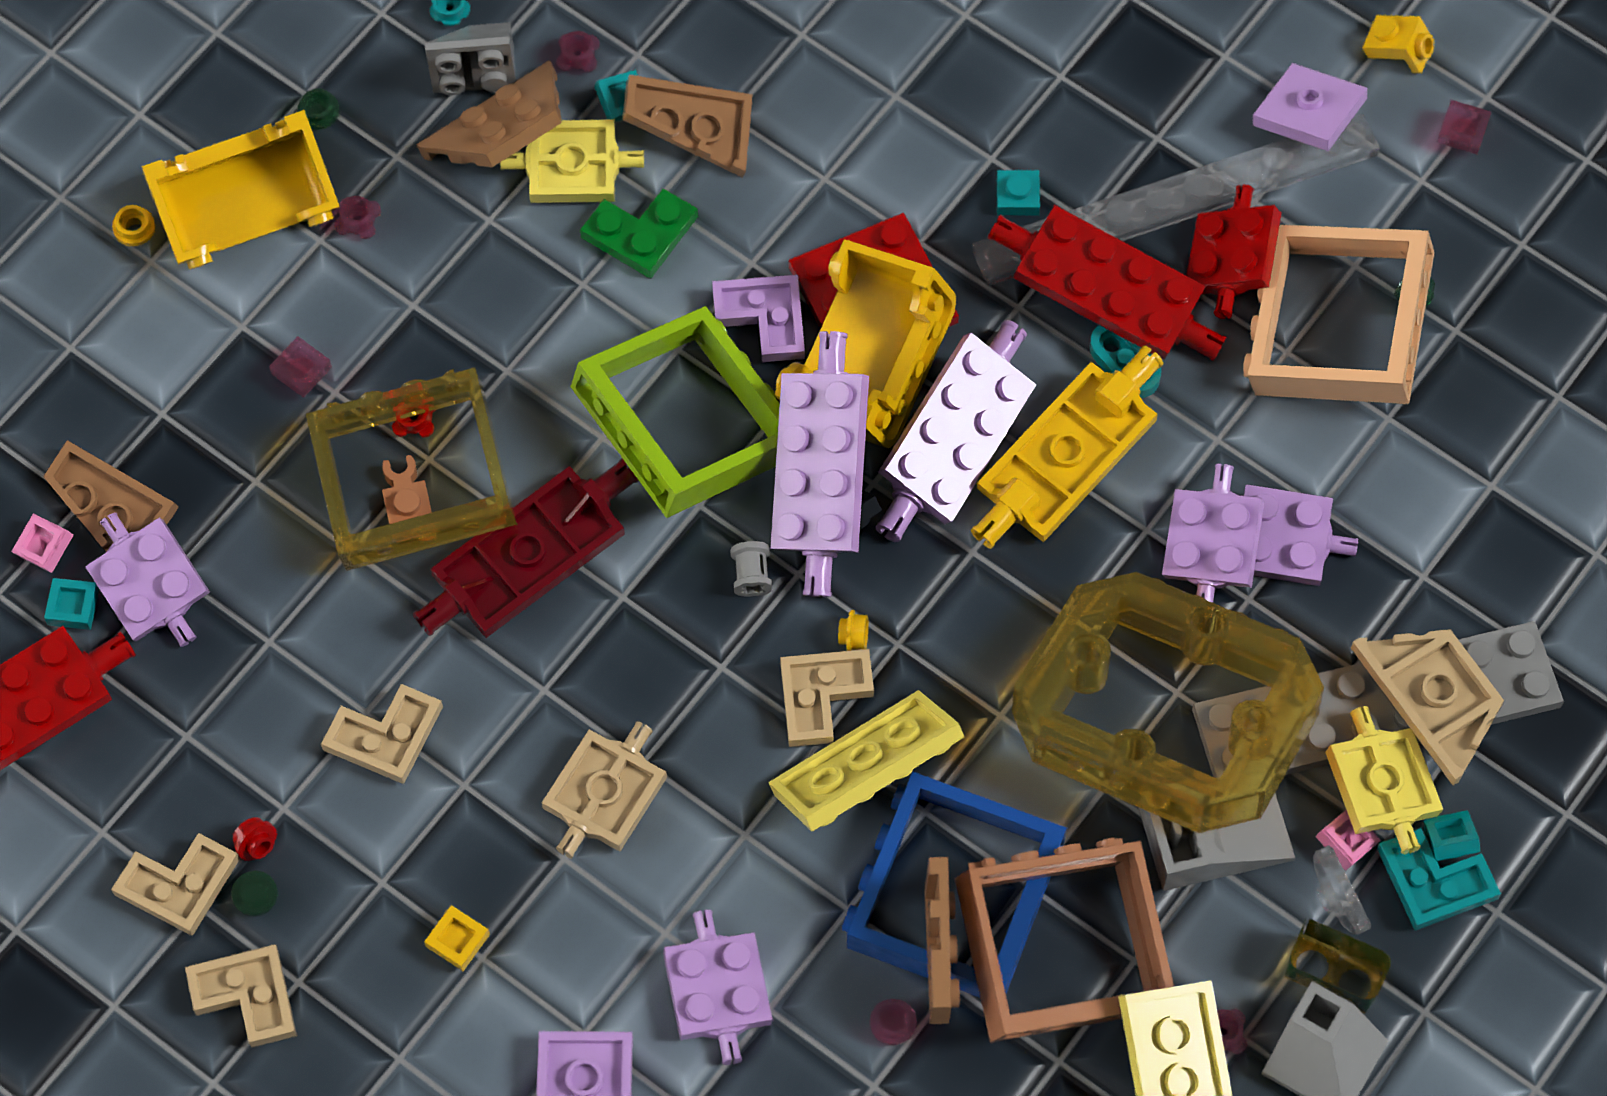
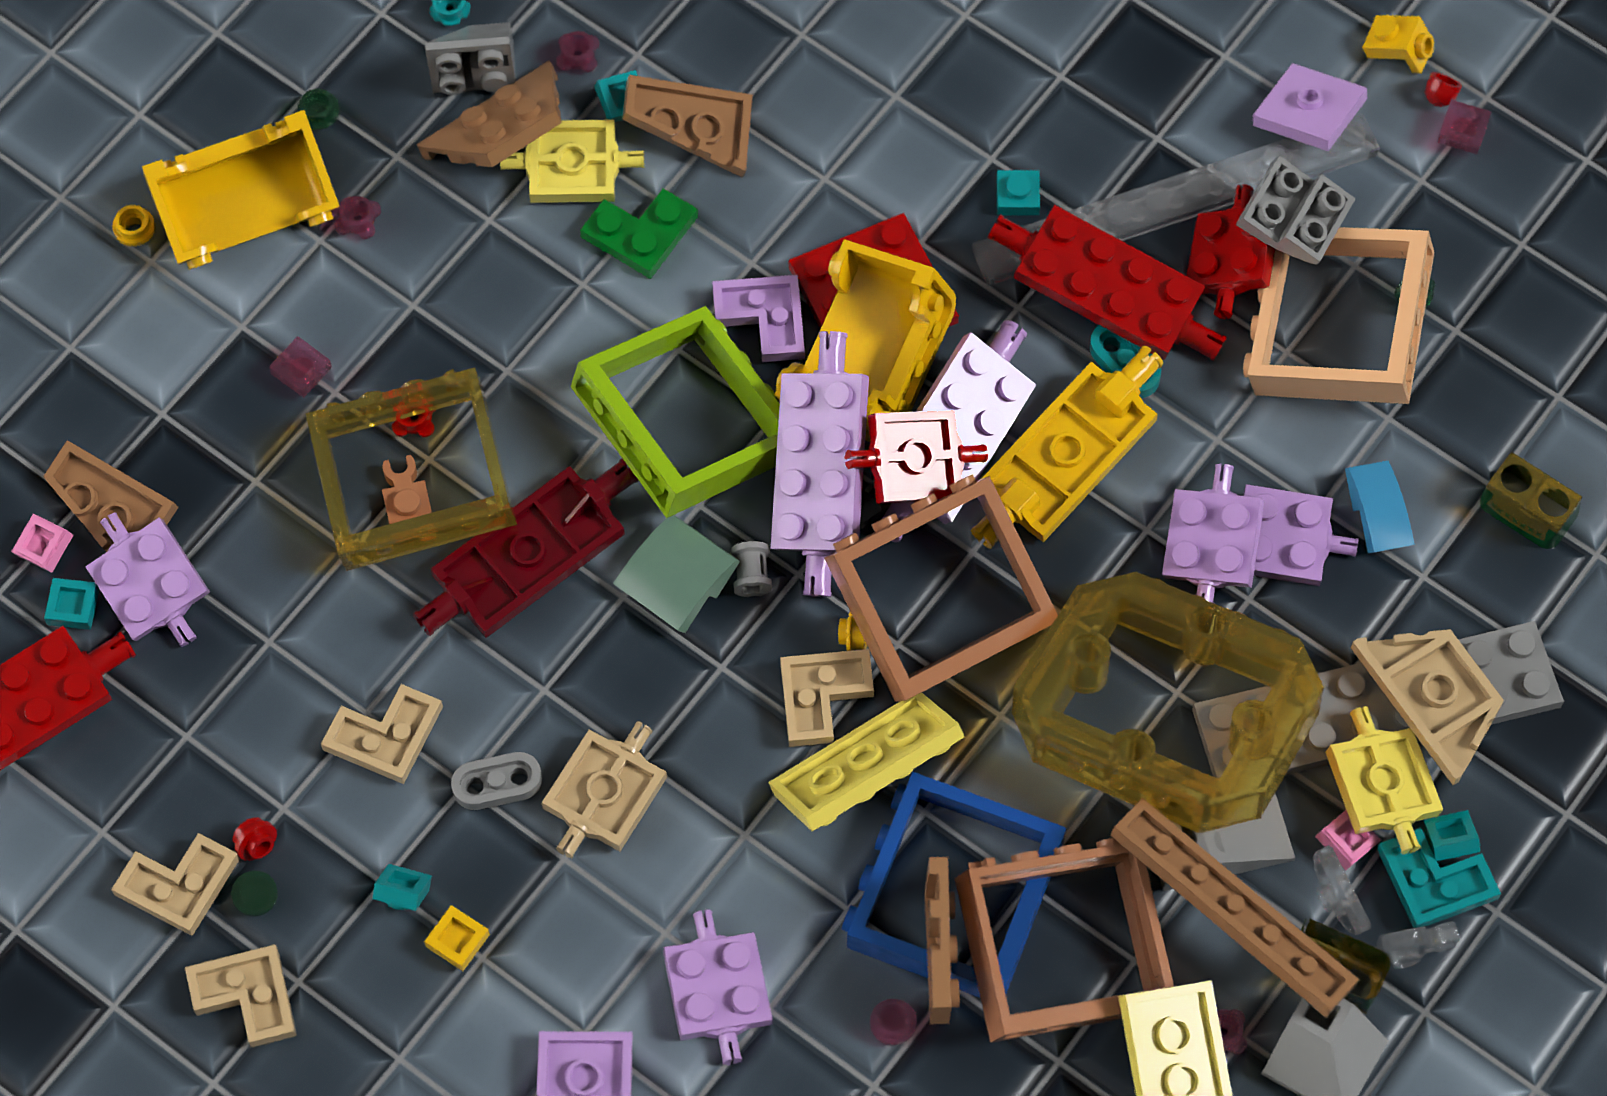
(401, 887): none -> teal plate
(496, 778): none -> light grey plate
(676, 572): none -> sand green slope
(889, 528): none -> nougat window
(914, 455): none -> plate
(1234, 907): none -> medium nougat plate
(1295, 211): none -> light grey slope
(1381, 506): none -> dark azure slope
(1410, 945): none -> clear plate
(1441, 89): none -> red hinge
(1530, 522): none -> clear yellow piece

